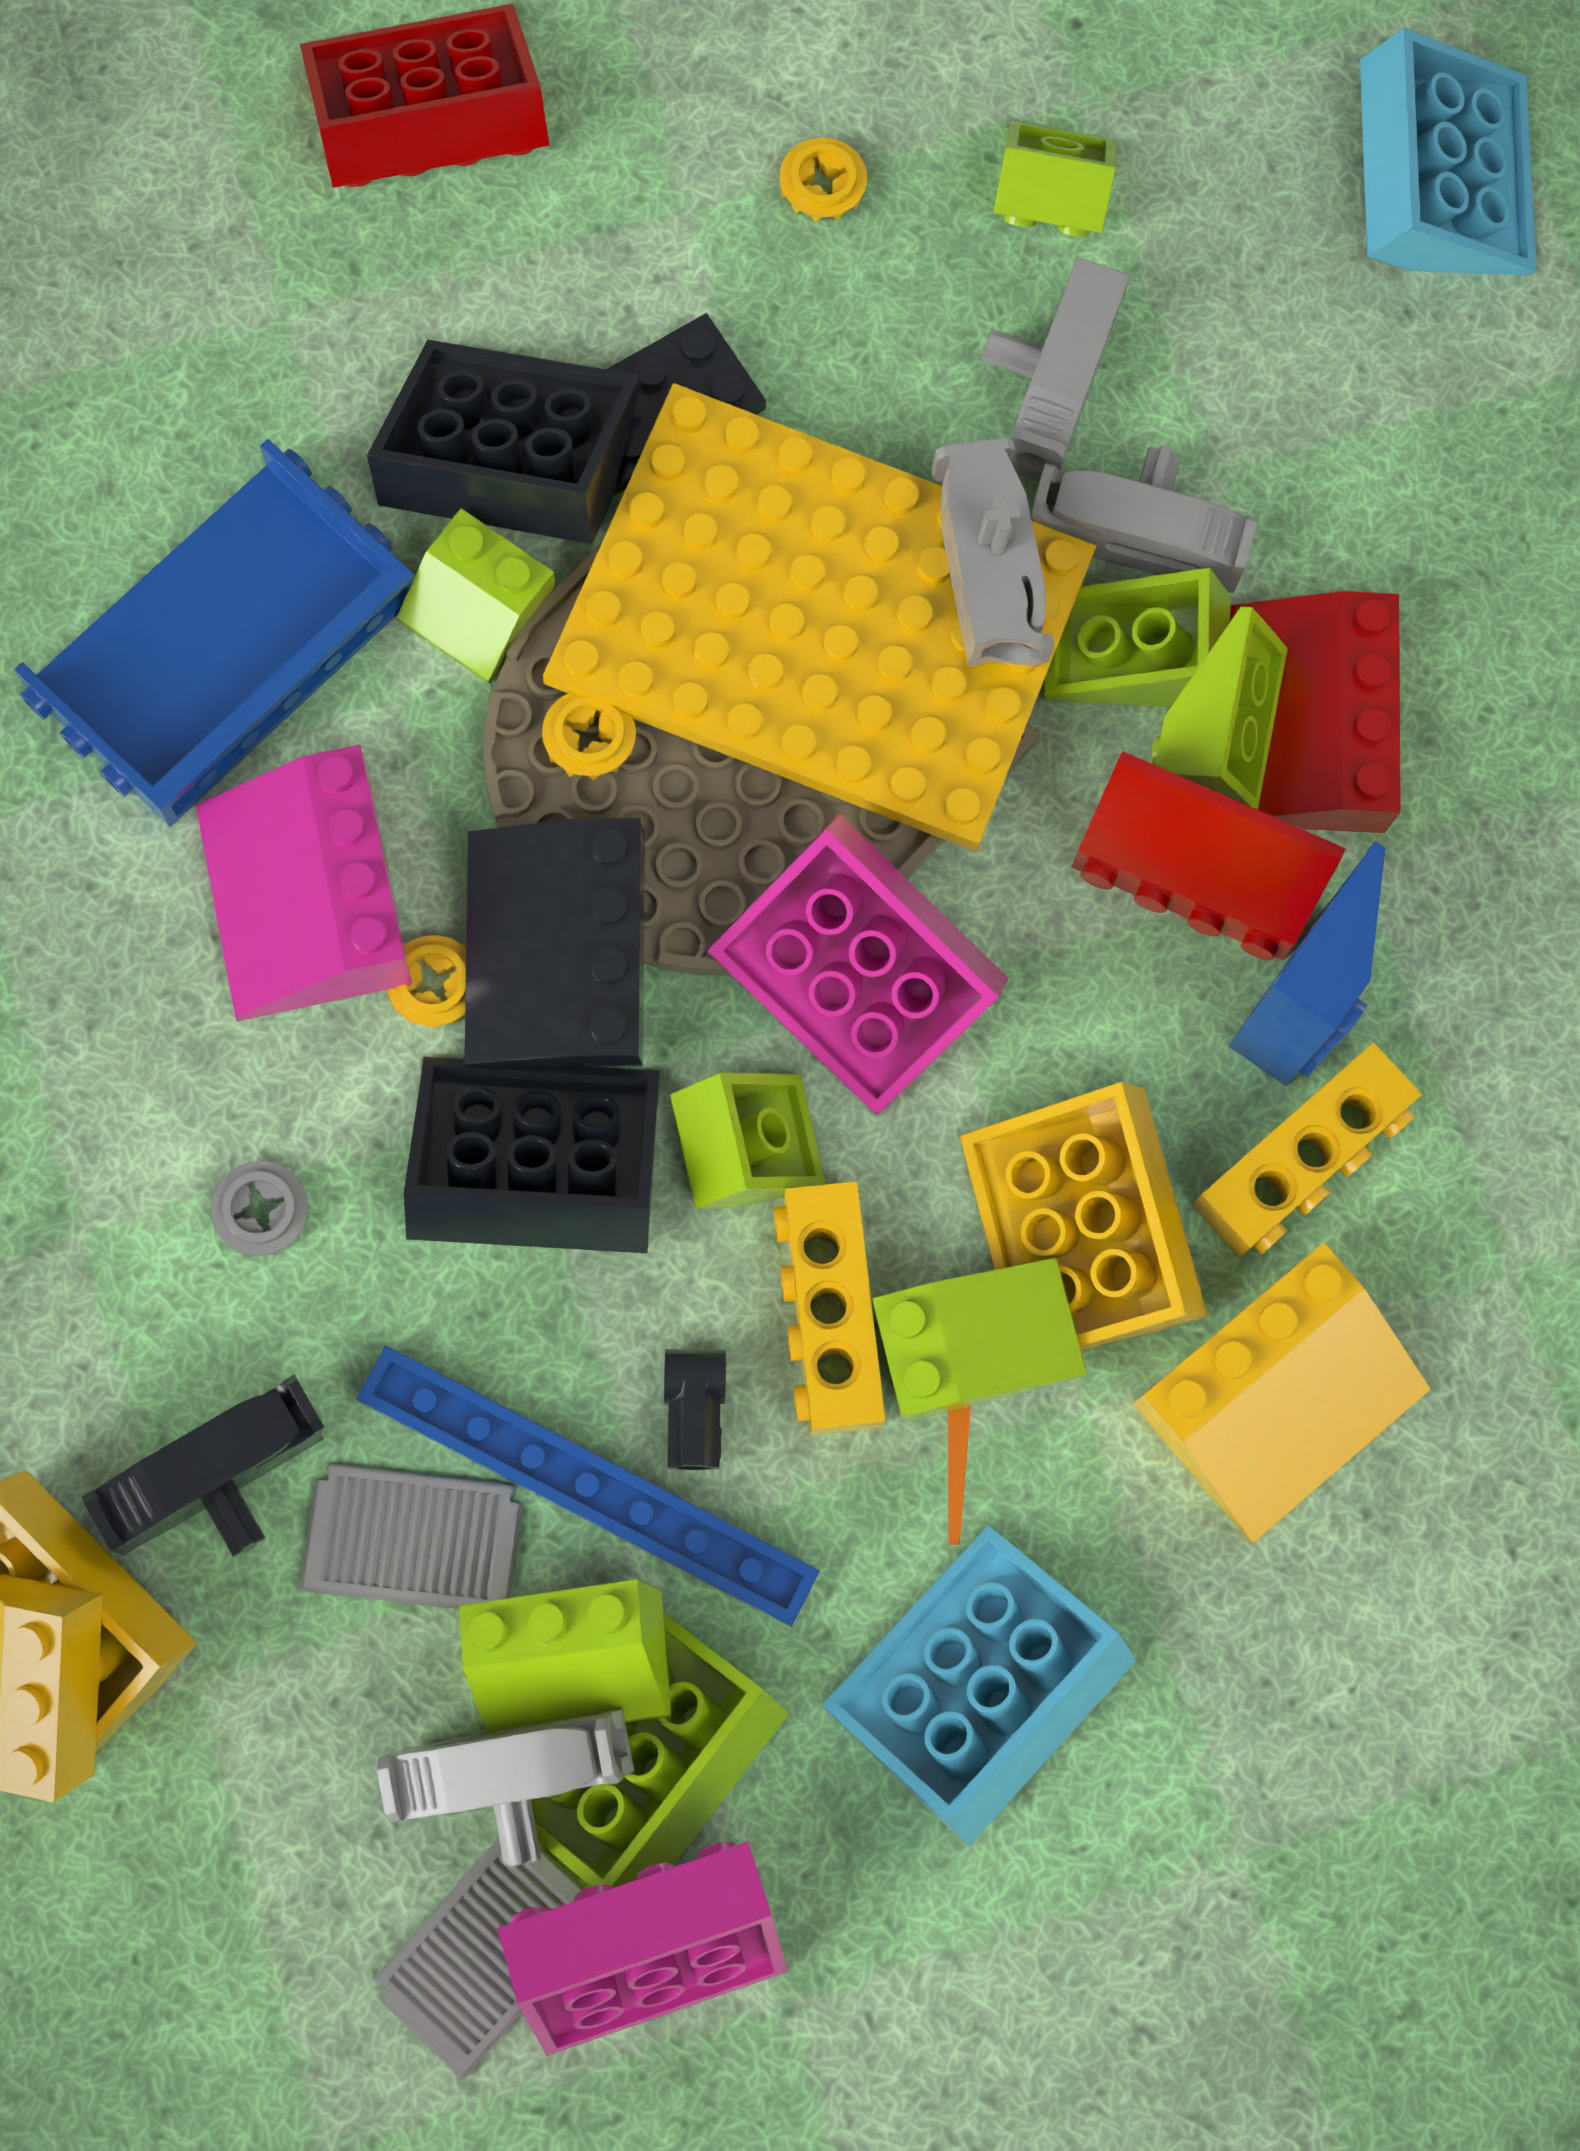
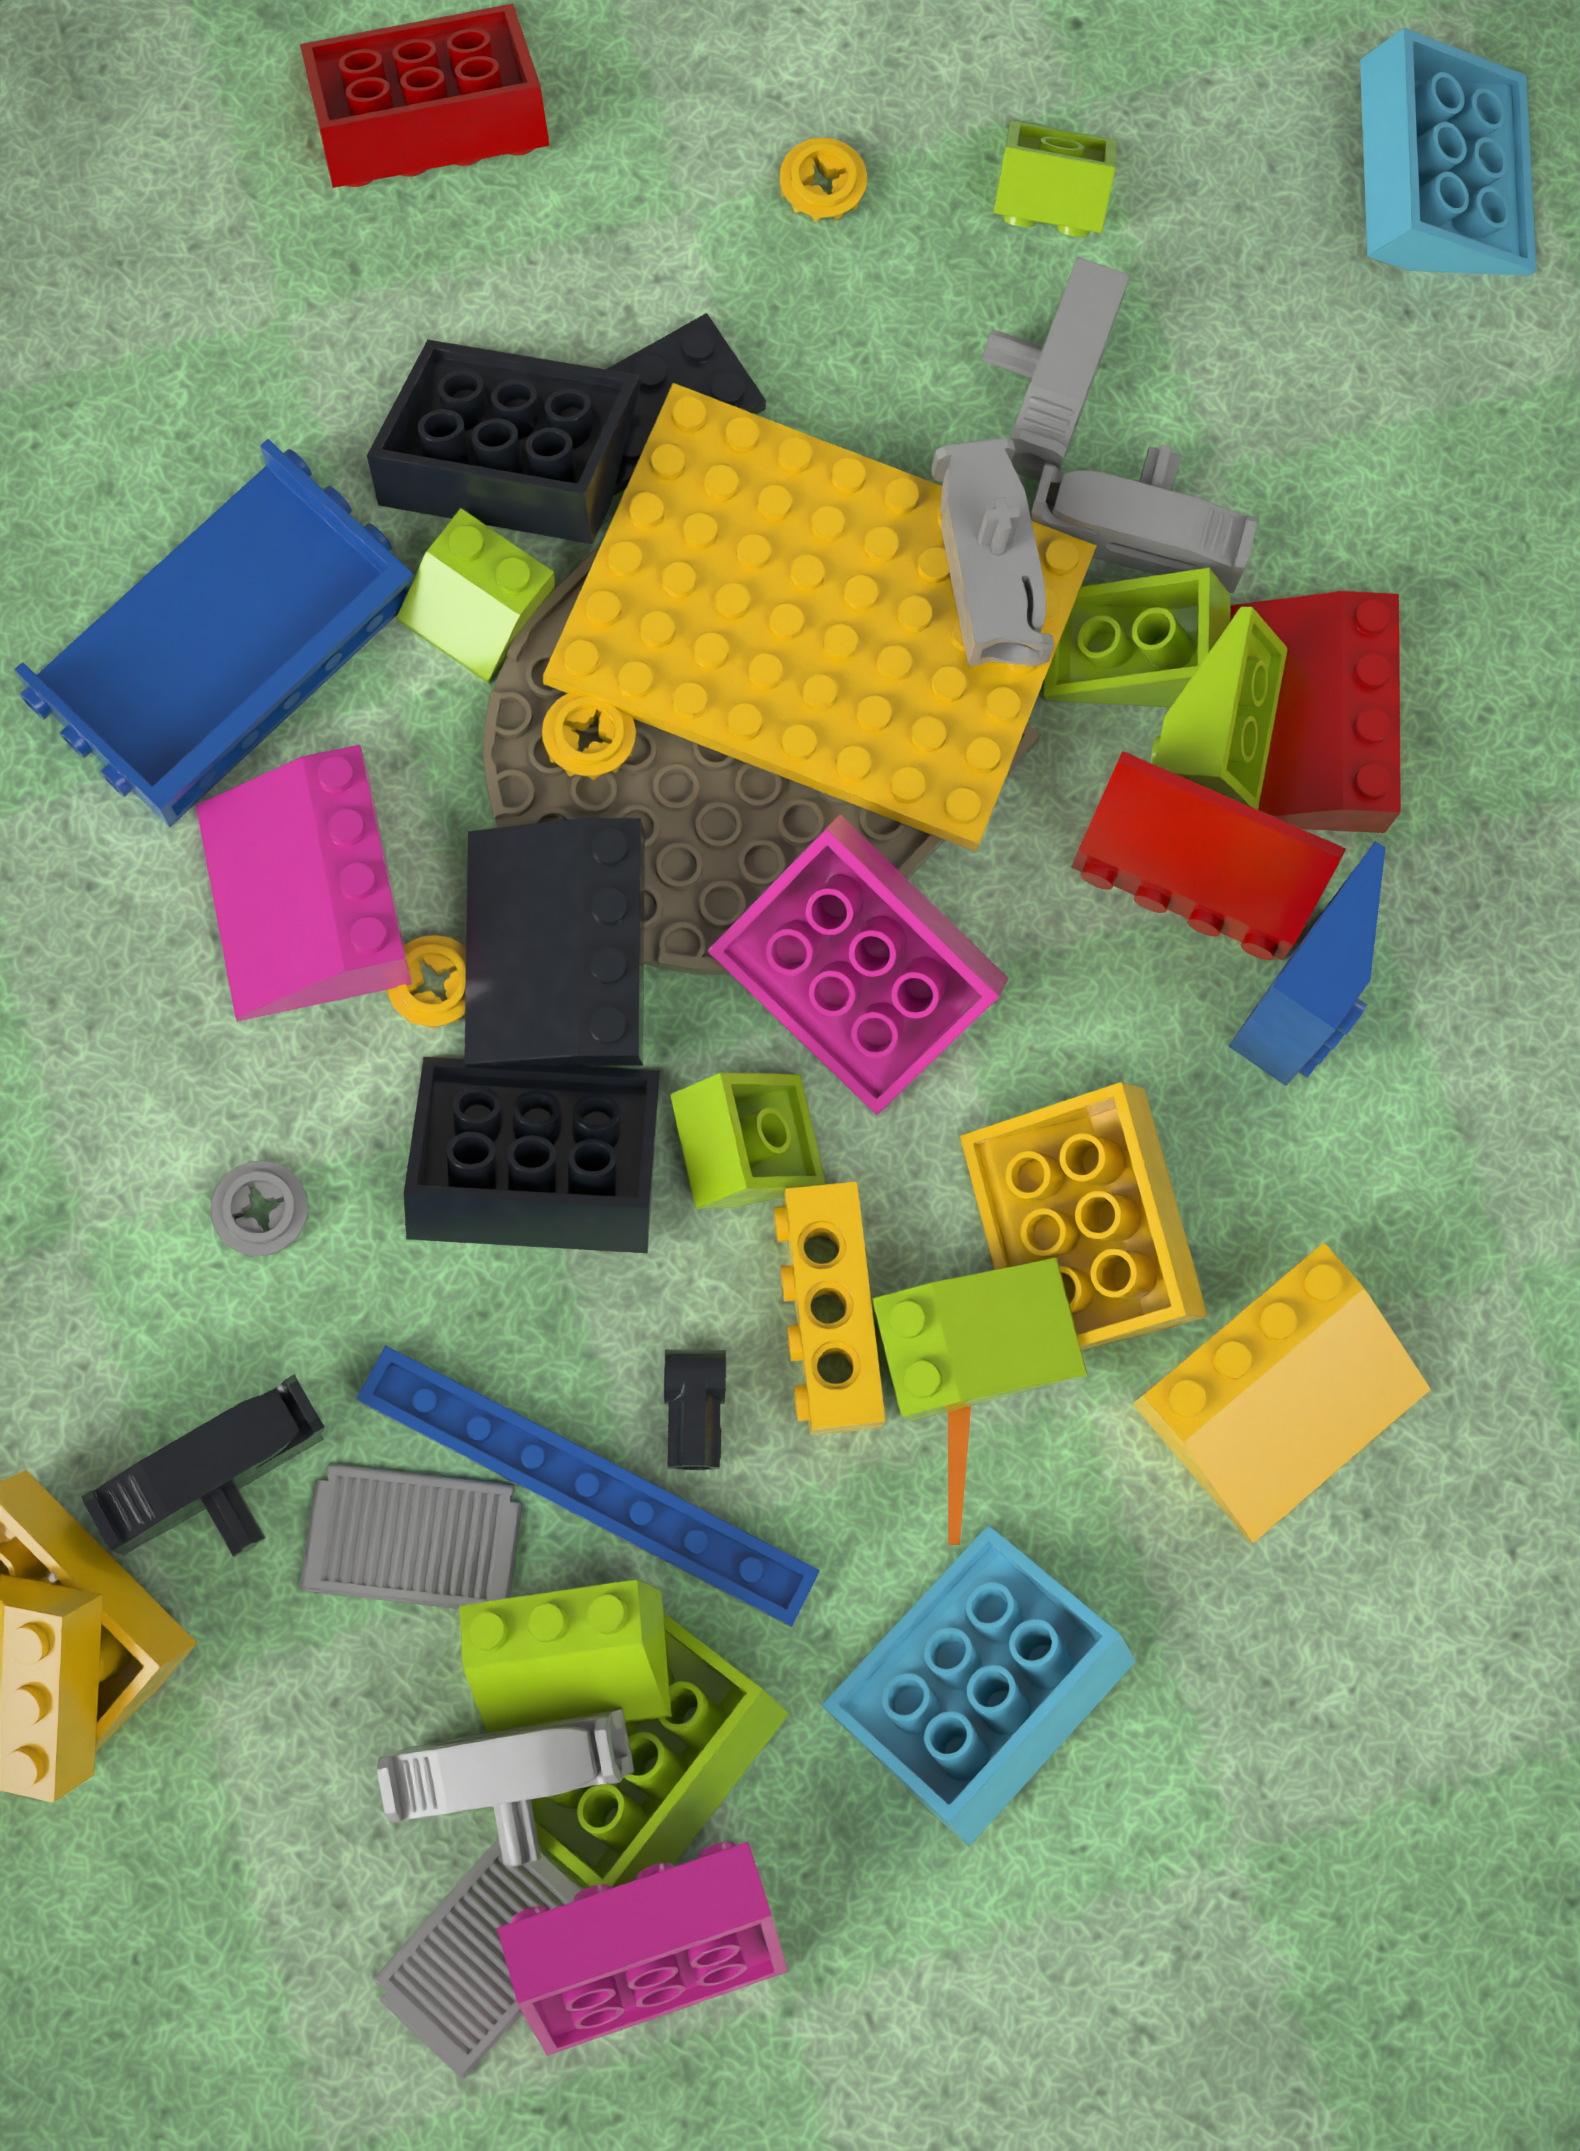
(1367, 1083): yellow brick -> none

